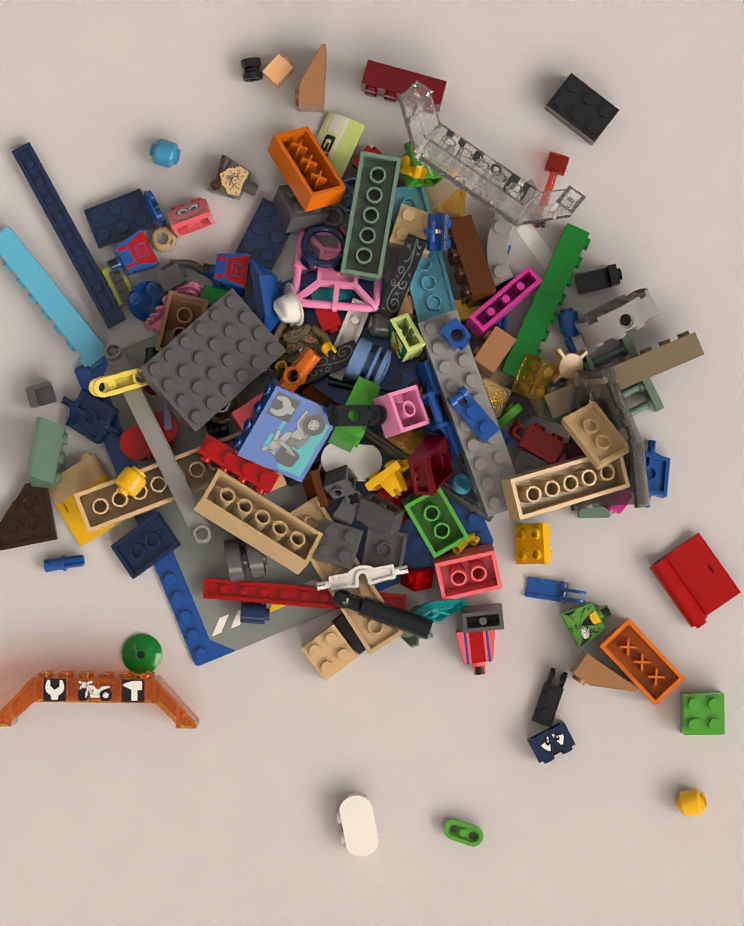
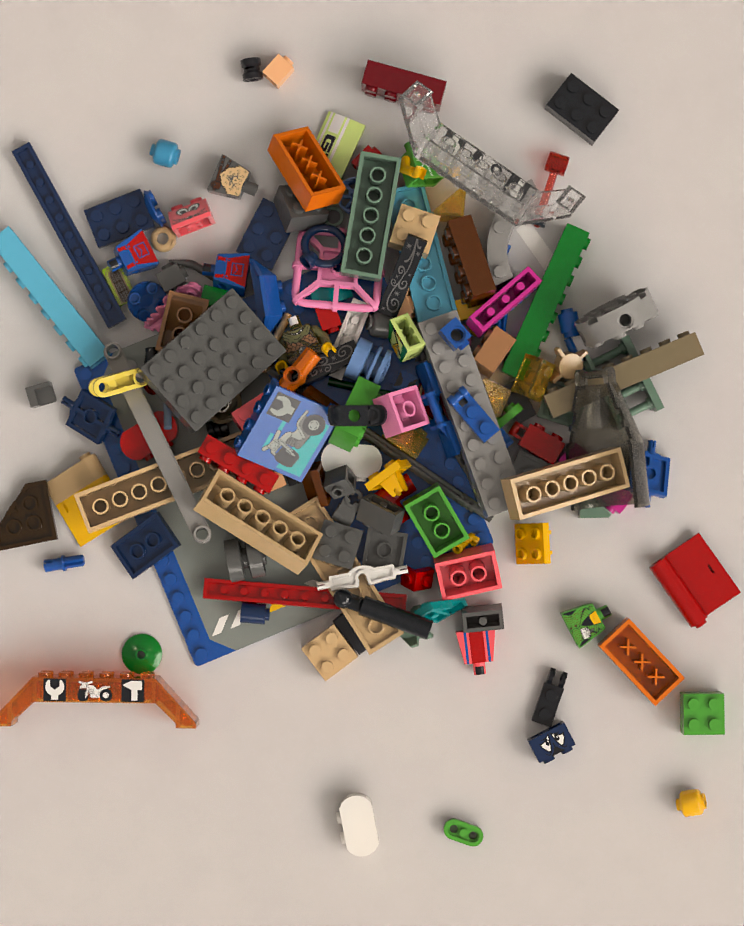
(47, 454): sand green slope -> none
(130, 481): yellow head -> none
(289, 307): white piece -> none
(311, 90): medium nougat slope -> none
(429, 465): dark red window -> none
(438, 232): blue hips -> none
(461, 484): medium azure tile -> none
(550, 590): blue arm -> none
(594, 673): medium nougat slope -> none
(595, 435): tan plate -> none
(598, 279): black bracket -> none

